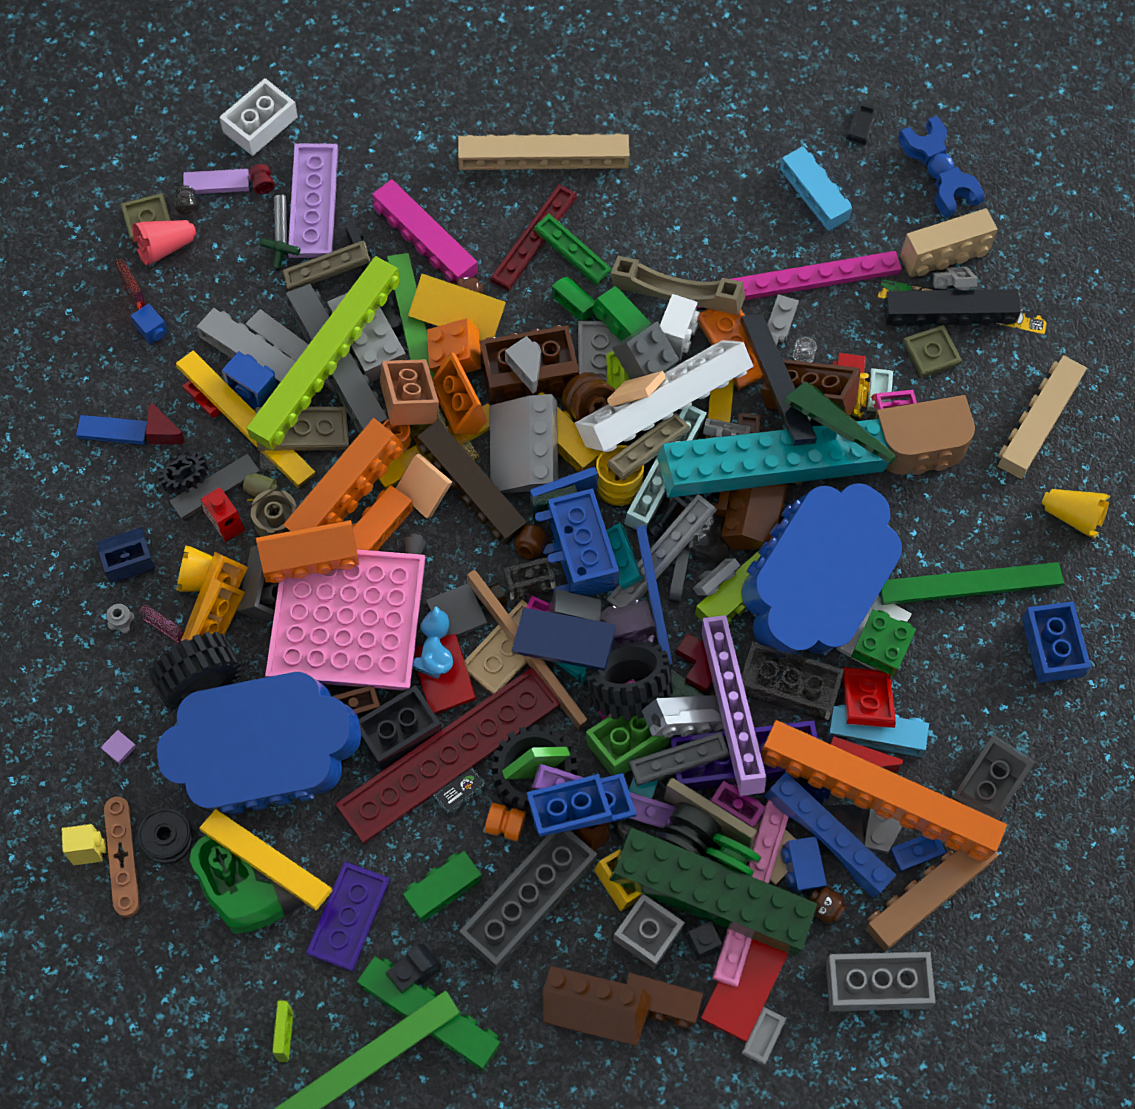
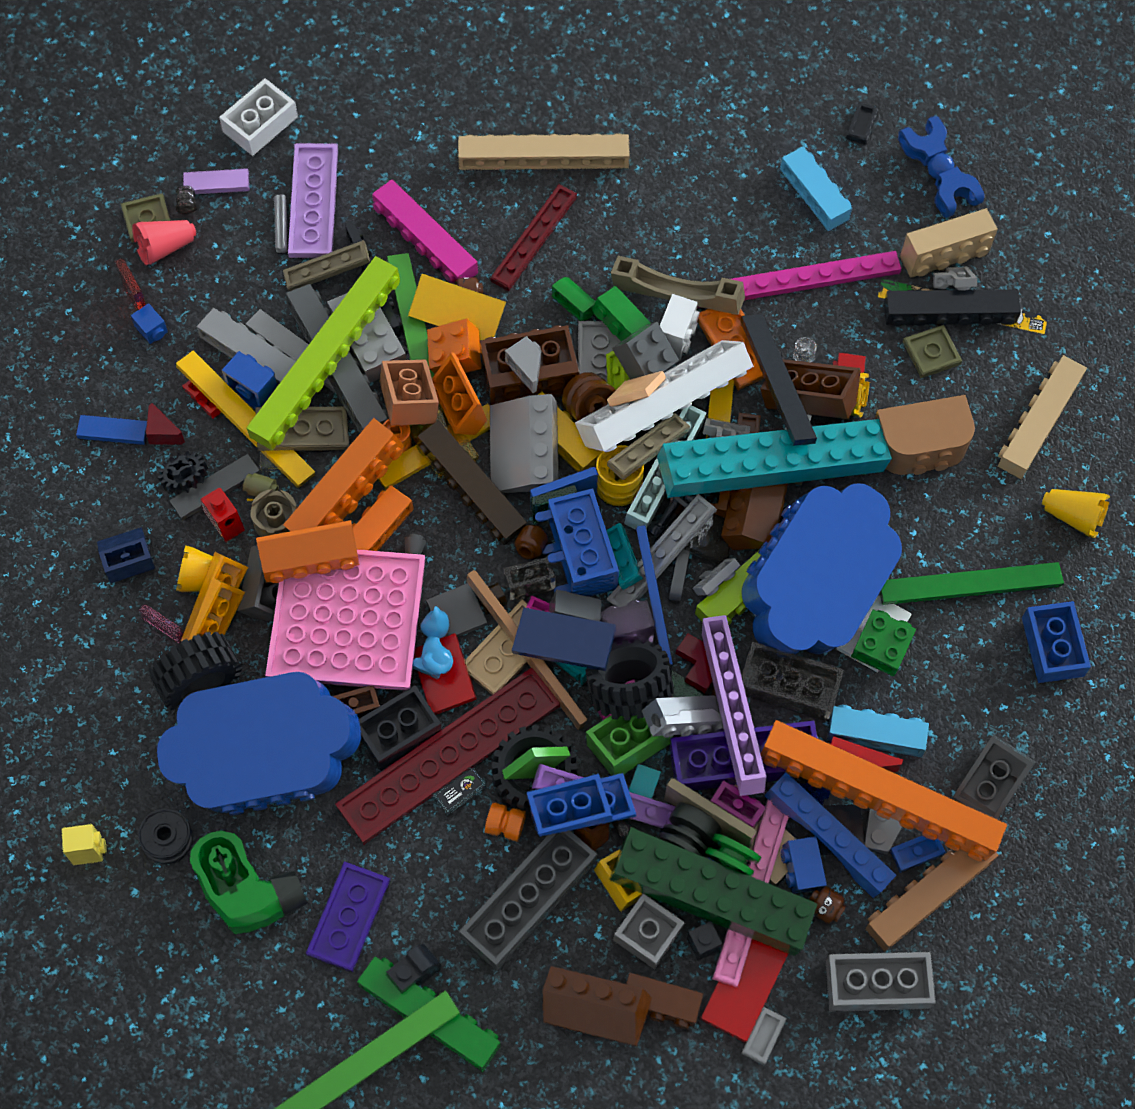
(118, 747): lavender tile -> none
(123, 621): light grey brick -> none
(123, 880): nougat piece -> none
(261, 179): dark red wheel -> none
(266, 859): yellow tile -> none
(279, 247): dark green piece -> none
(283, 1031): lime tile -> none
(424, 485): light nougat tile -> none
(442, 886): green brick -> none
(572, 249): green tile -> none
(679, 759): dark grey tile -> none
(782, 317): light grey hinge -> none
(820, 408): dark green wedge -> none
(868, 697): red tile -> none
(877, 397): dark pink tile -> none
(879, 382): light aqua tile -> none

